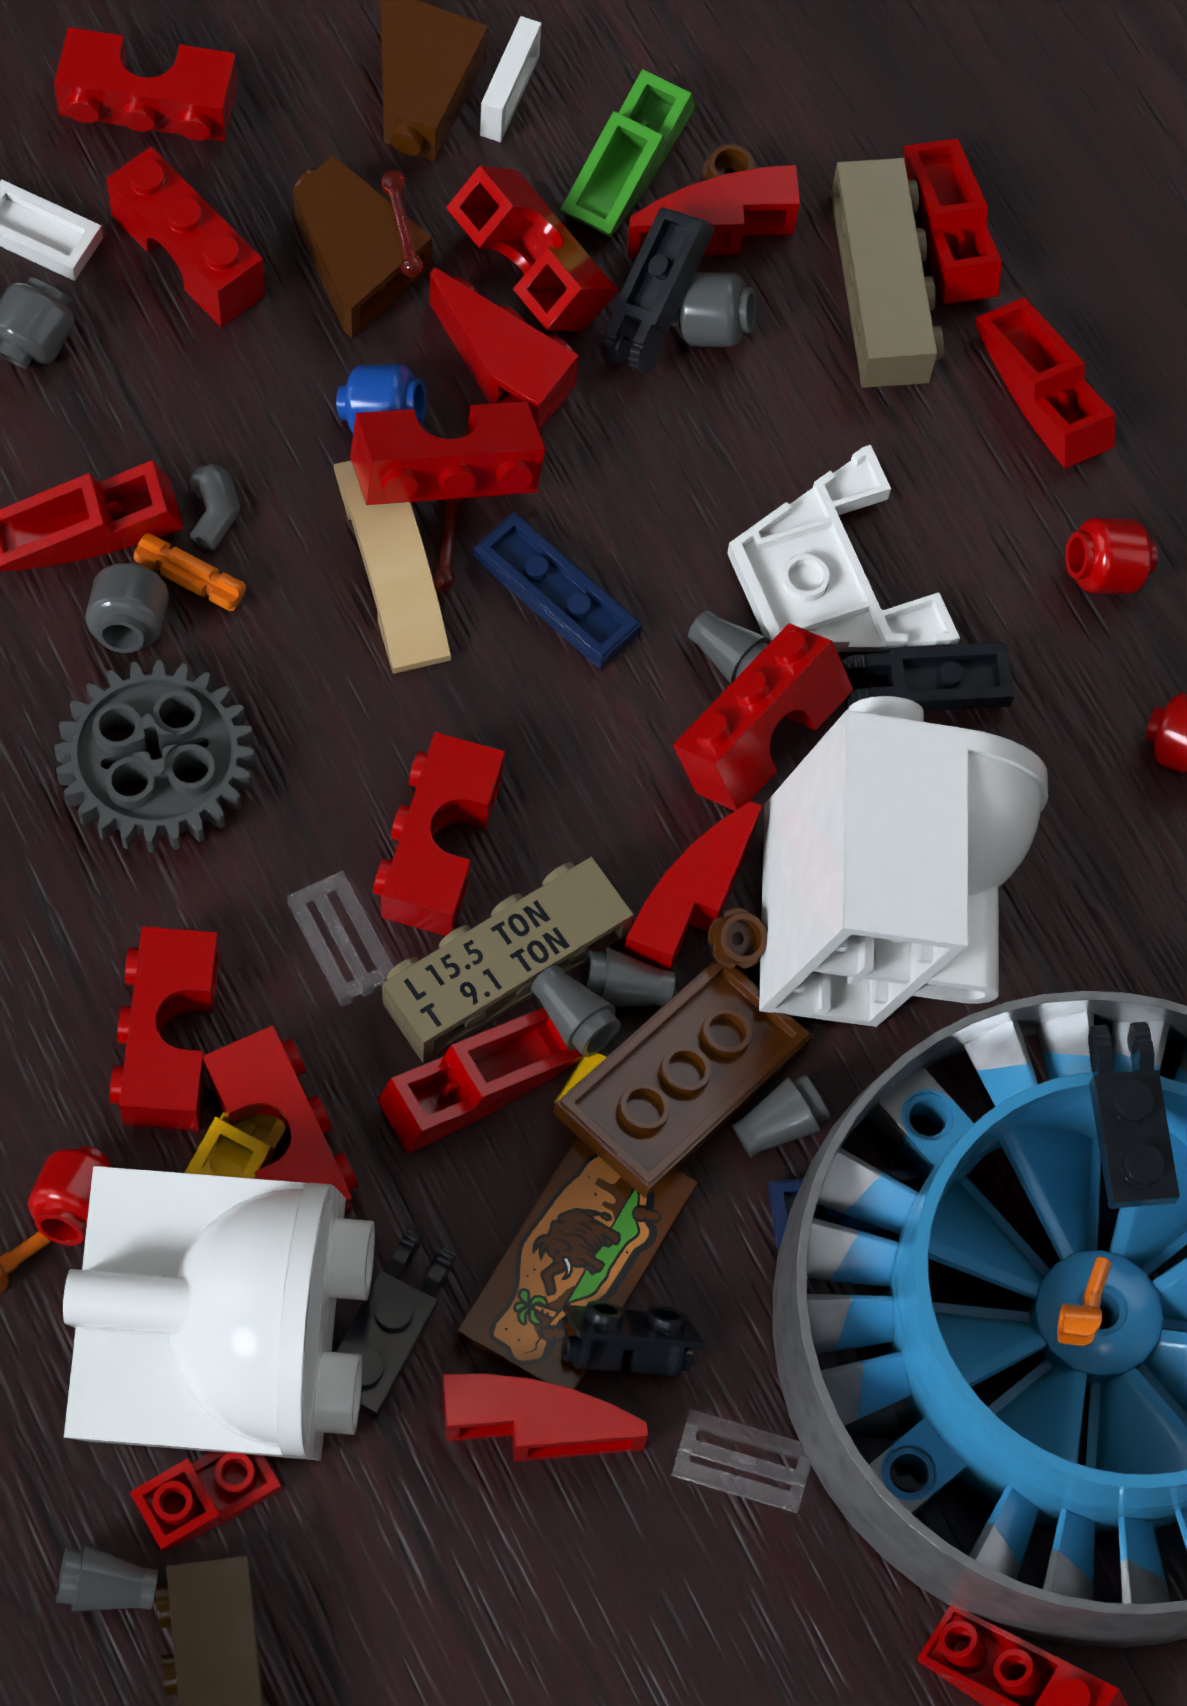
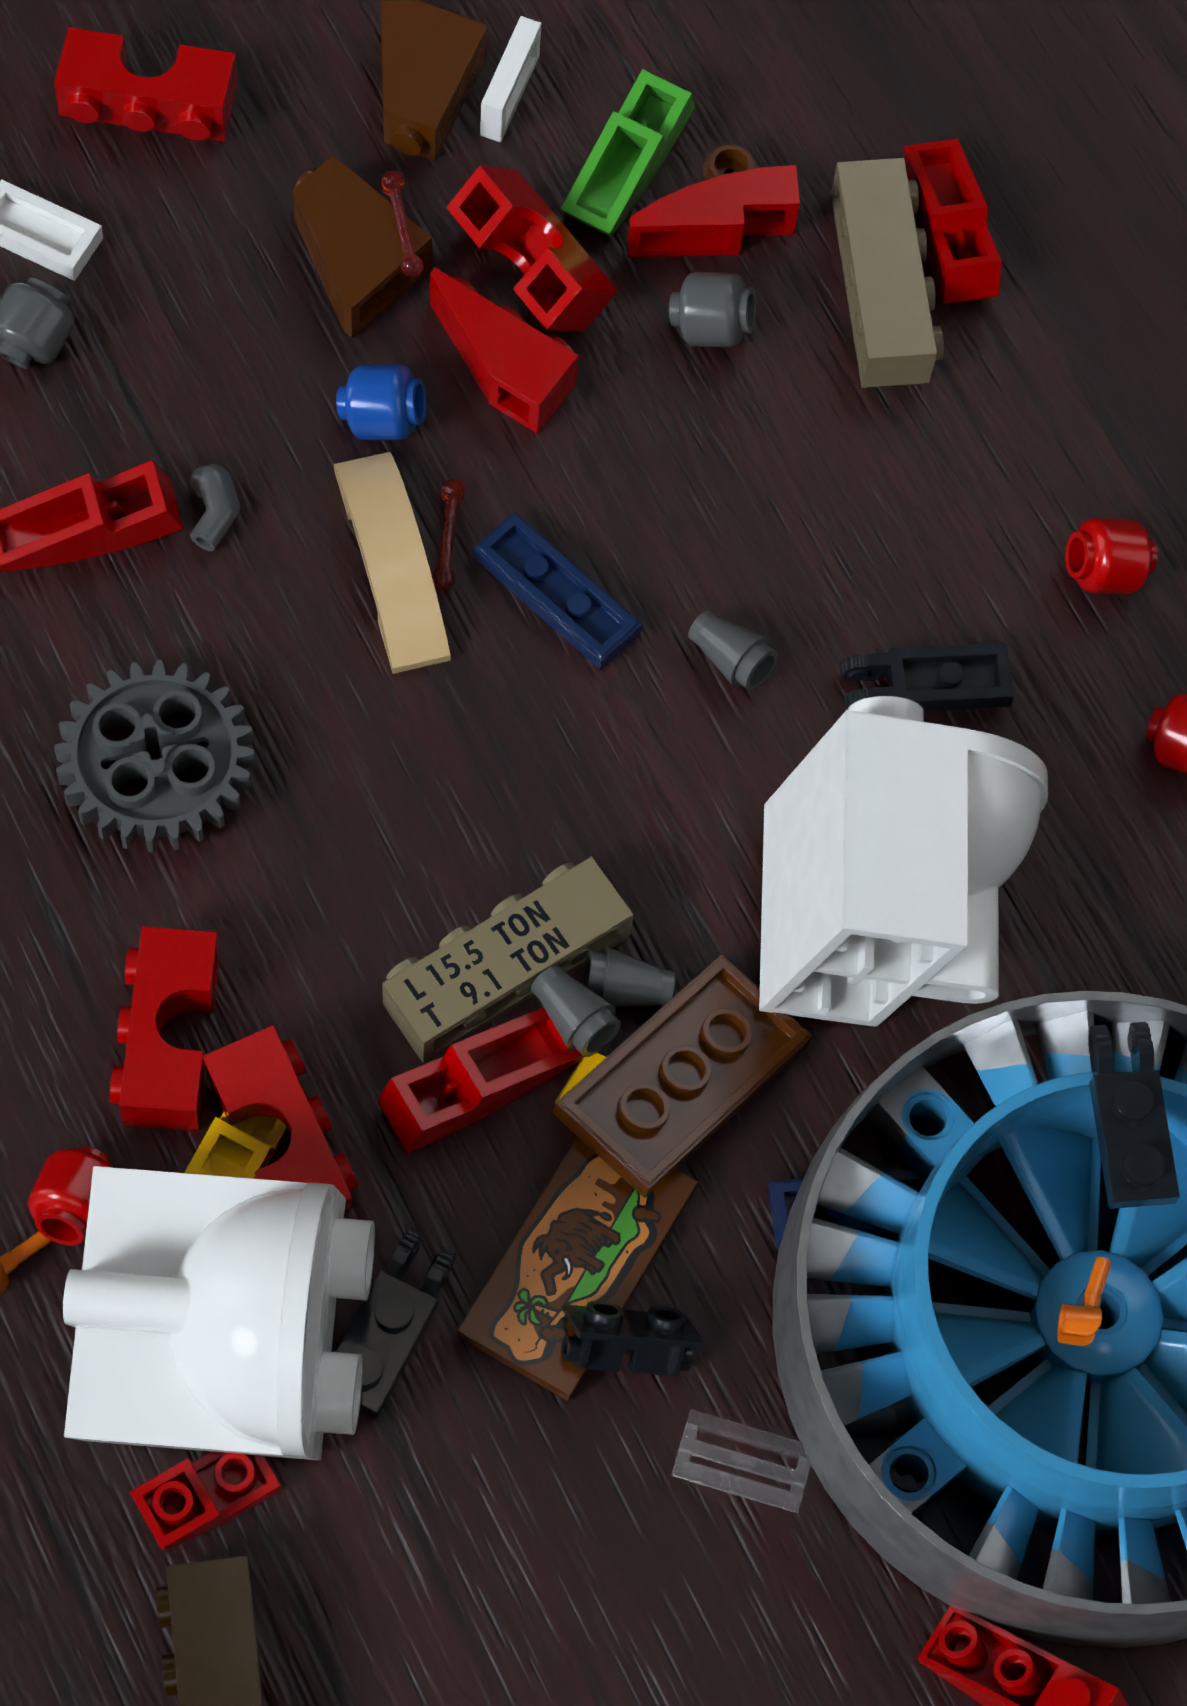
(103, 1581): dark grey cone -> none
(127, 607): dark grey head -> none
(163, 209): red arch -> none
(189, 572): orange axle -> none
(364, 982): clear tile -> none
(406, 464): red arch -> none
(453, 786): red arch -> none
(538, 1415): red slope -> none
(656, 288): black hinge -> none
(692, 889): red slope -> none
(730, 742): red arch -> none
(752, 935): reddish brown plate -> none
(783, 1116): dark grey cone -> none
(806, 573): white wing -> none
(1047, 382): red slope -> none

